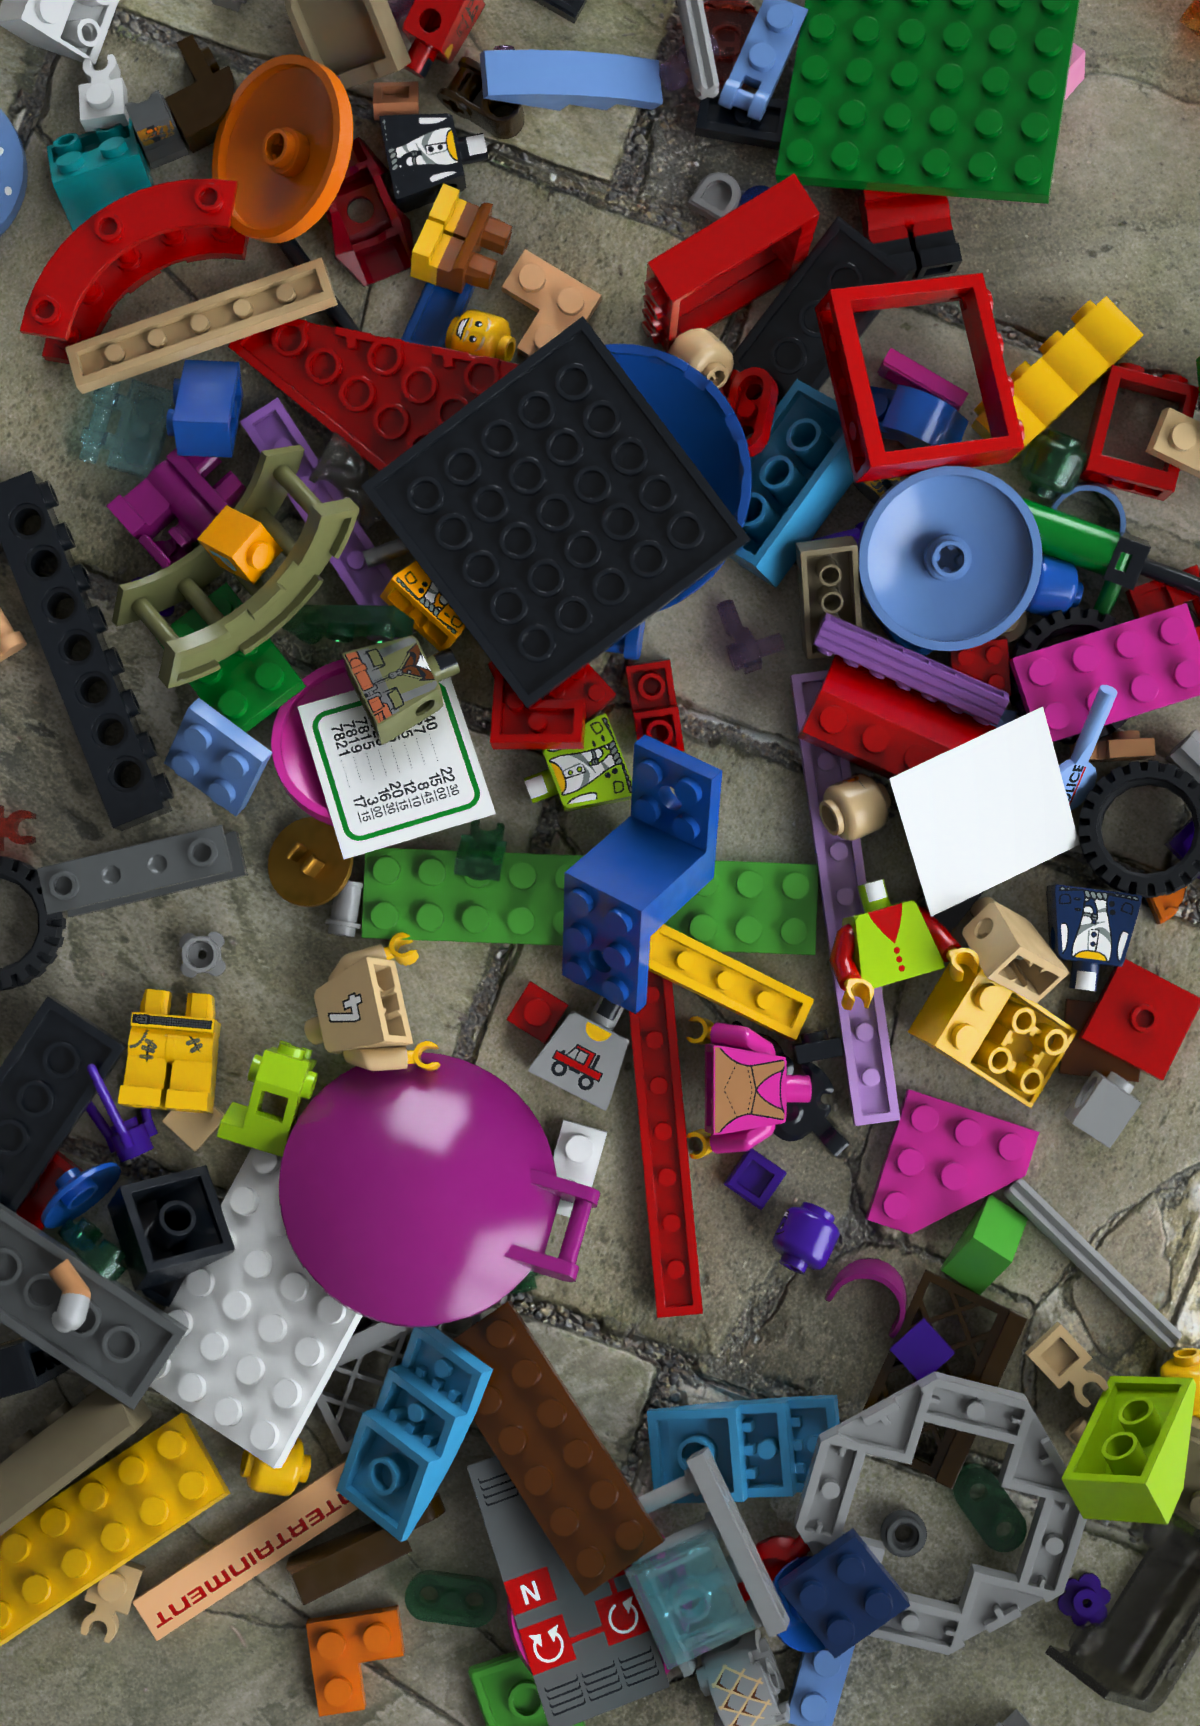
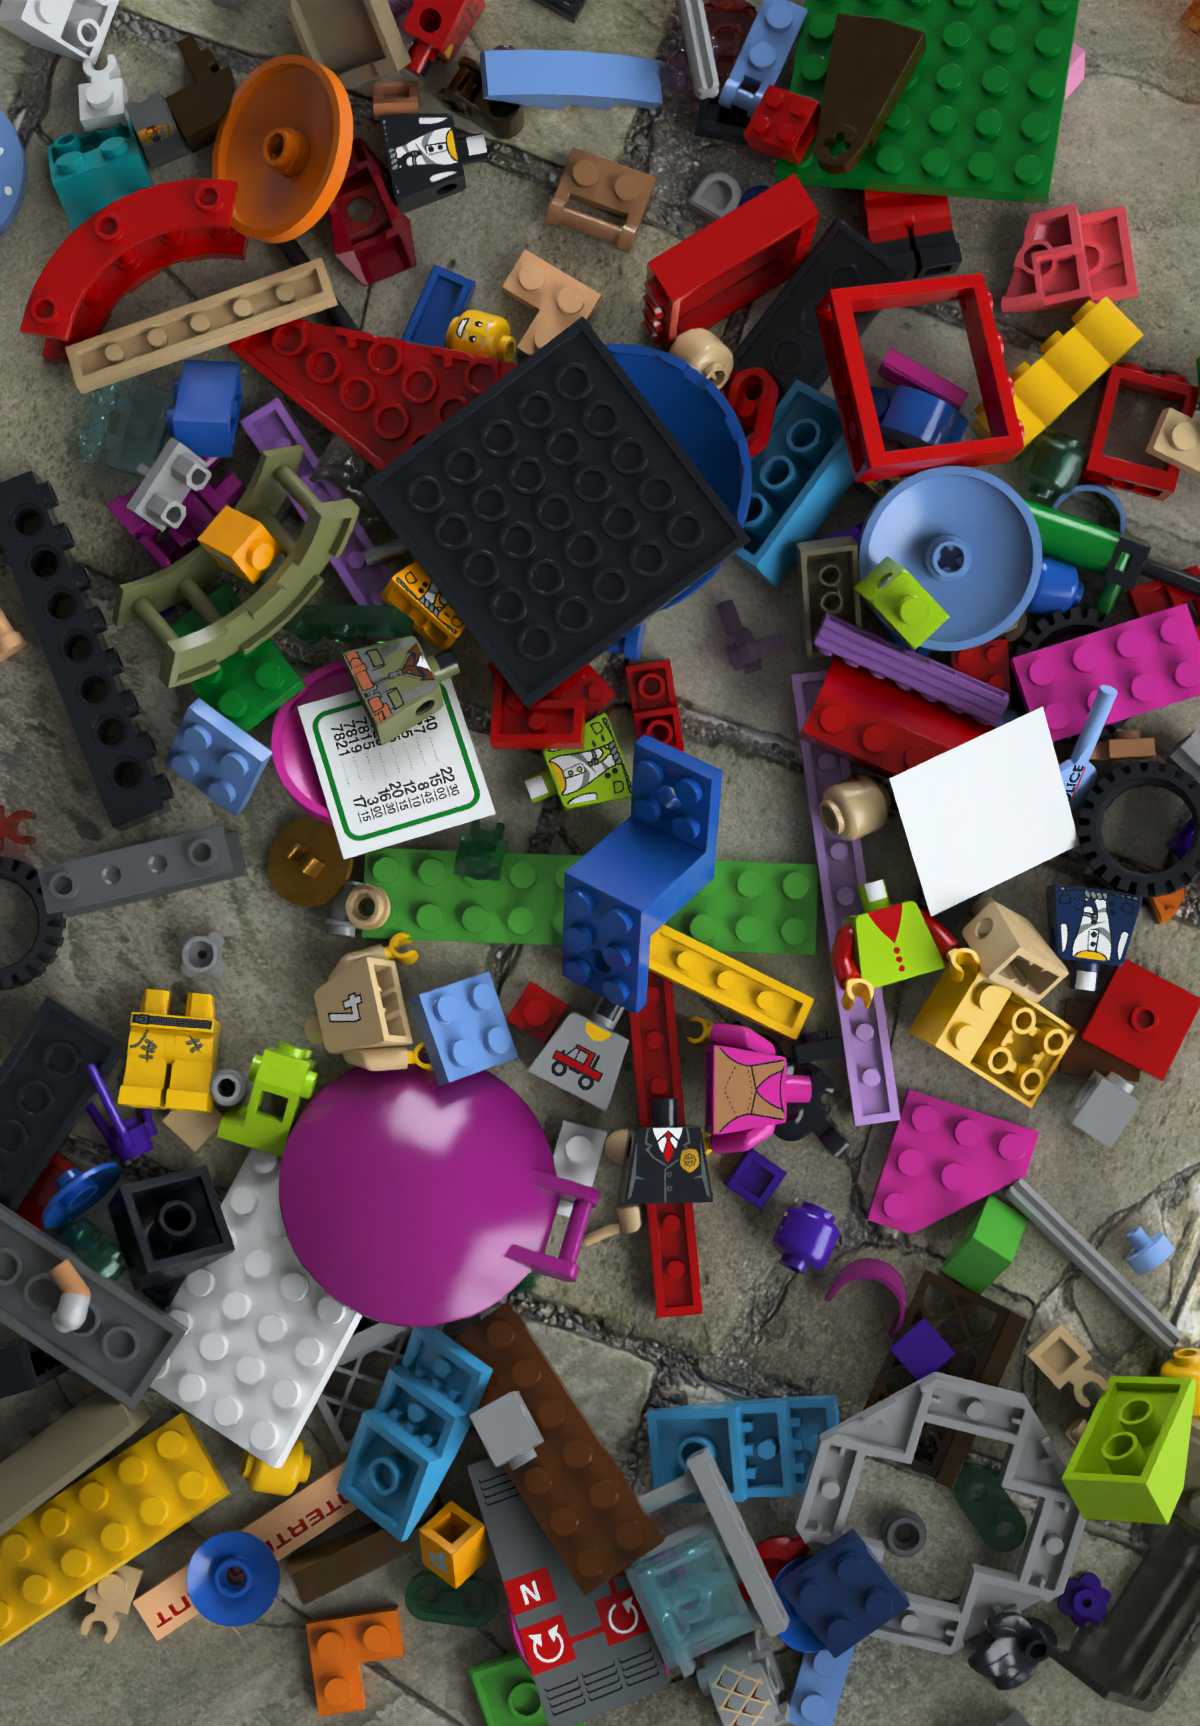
(167, 485): none -> light grey hips
(218, 1087): none -> light grey pin
(219, 1596): none -> blue dish
(355, 906): none -> tan plate
(452, 241): dark orange hips -> none
(453, 1544): none -> light orange brick
(463, 1028): none -> medium blue plate
(508, 1430): none -> light grey brick
(604, 187): none -> medium nougat plate
(615, 1146): none -> tan hinge
(629, 1221): none -> tan hand
(664, 1160): none -> black torso
(783, 124): none -> red piece
(863, 83): none -> dark brown piece
(901, 602): none -> lime torso
(1014, 1649): none -> black plate
(1072, 261): none -> coral slope
(1147, 1251): none -> light blue tile

